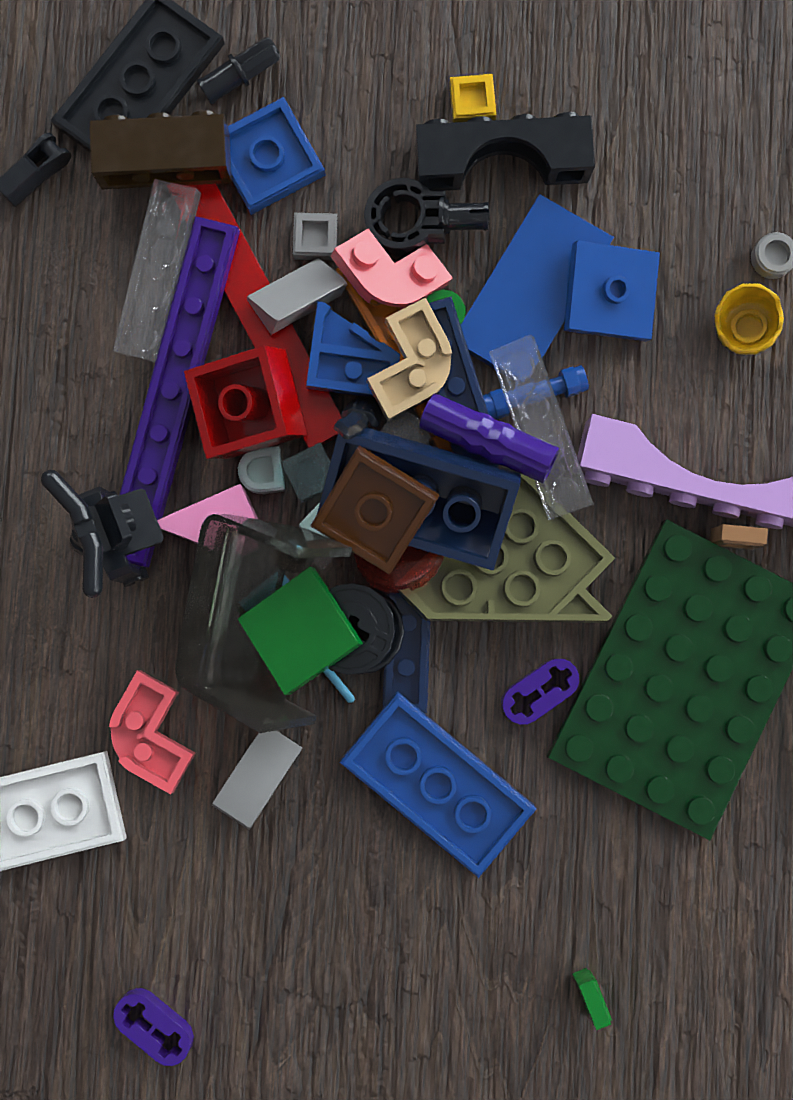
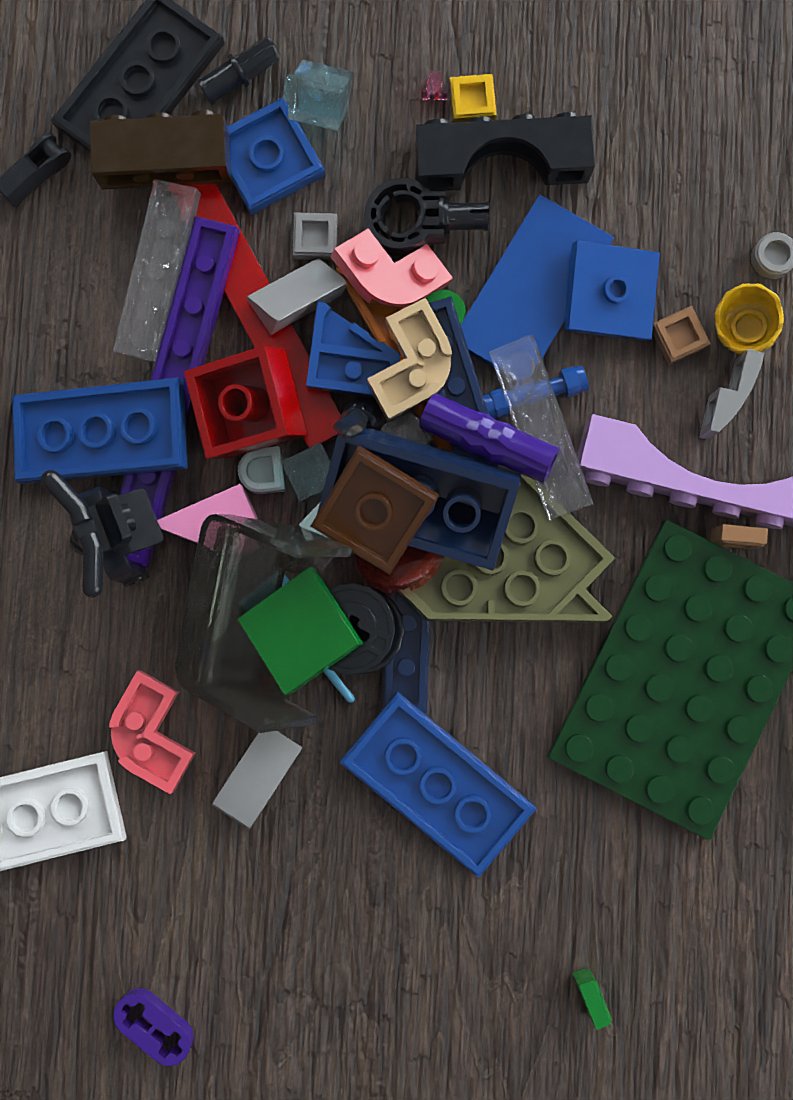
(100, 430): none -> blue tile
(318, 94): none -> clear light blue brick
(434, 87): none -> clear pink piece
(546, 700): dark purple beam -> none
(680, 335): none -> medium nougat tile
(725, 402): none -> light grey slope

